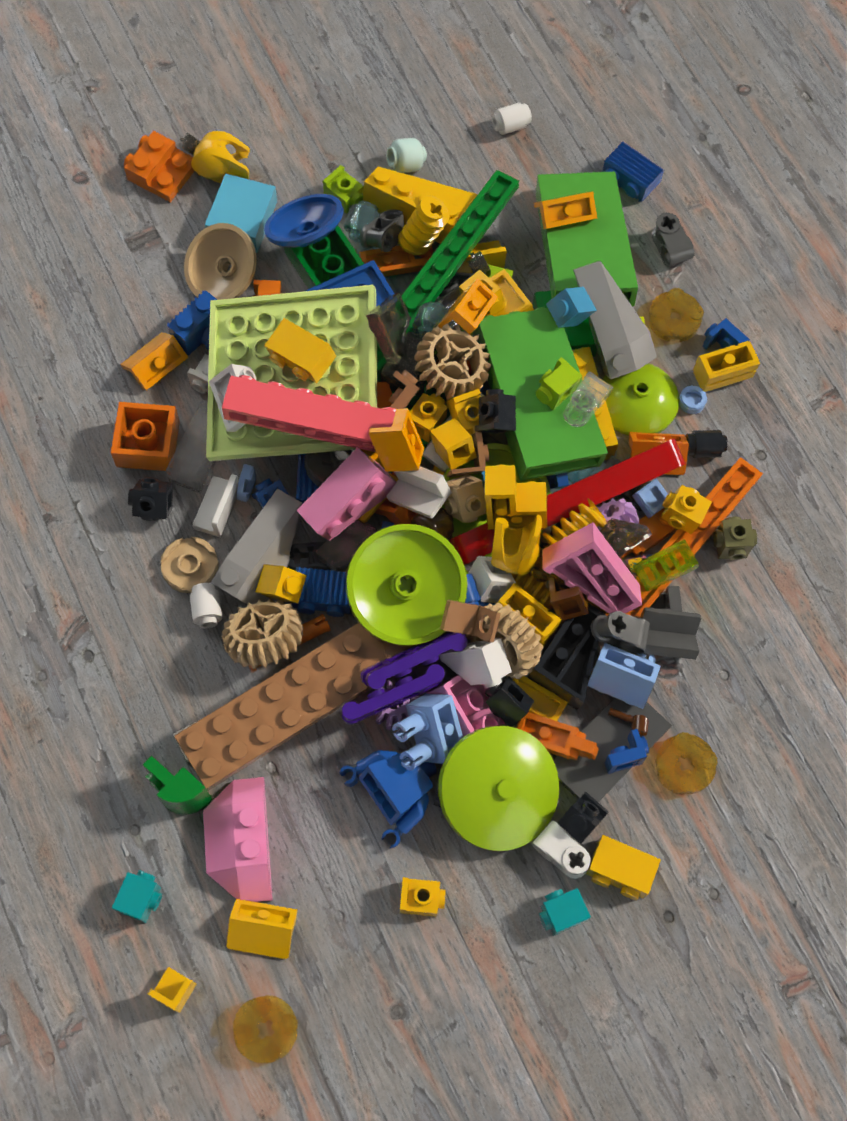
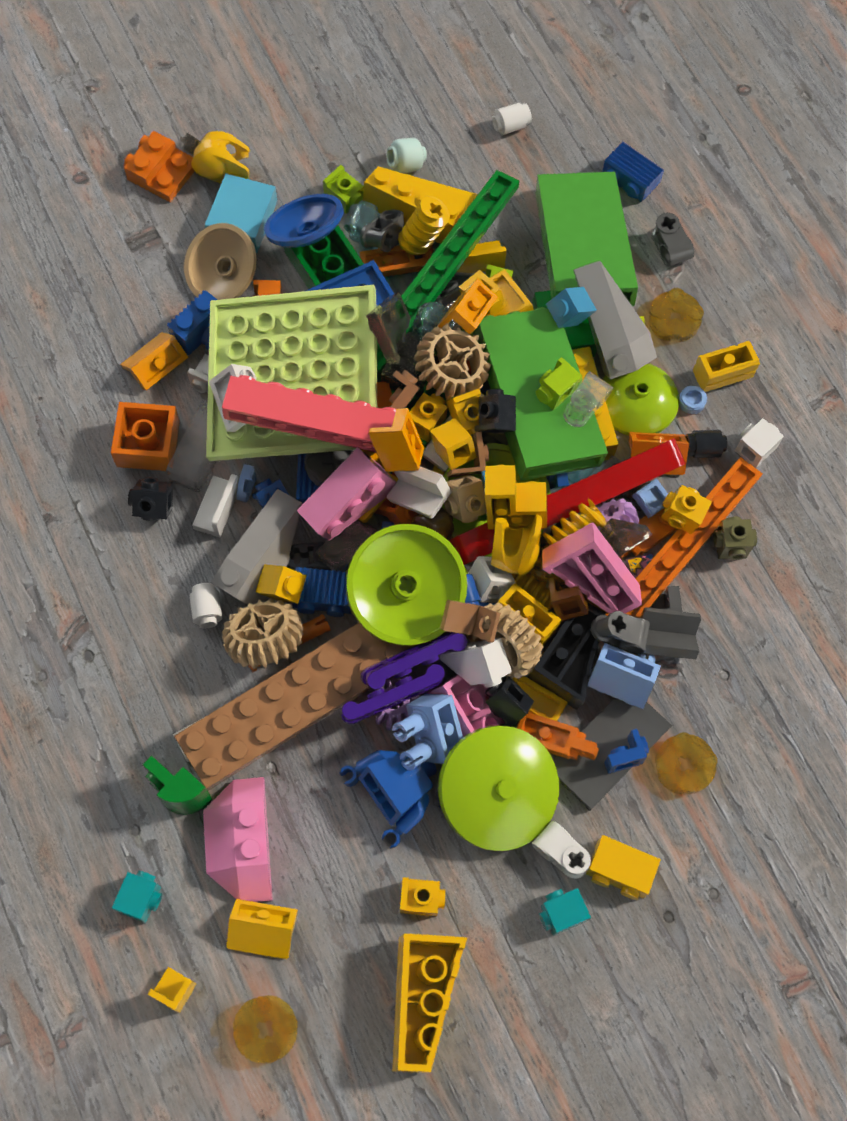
(188, 563): tan tile -> none
(299, 351): yellow brick -> none
(423, 993): none -> yellow wedge
(478, 262): clear smoke plate -> none
(567, 209): light orange panel -> none
(583, 817): black brick -> none
(638, 721): reddish brown hand -> none
(687, 555): clear neon green slope -> none
(725, 334): blue bracket -> none
(758, 442): none -> white brick

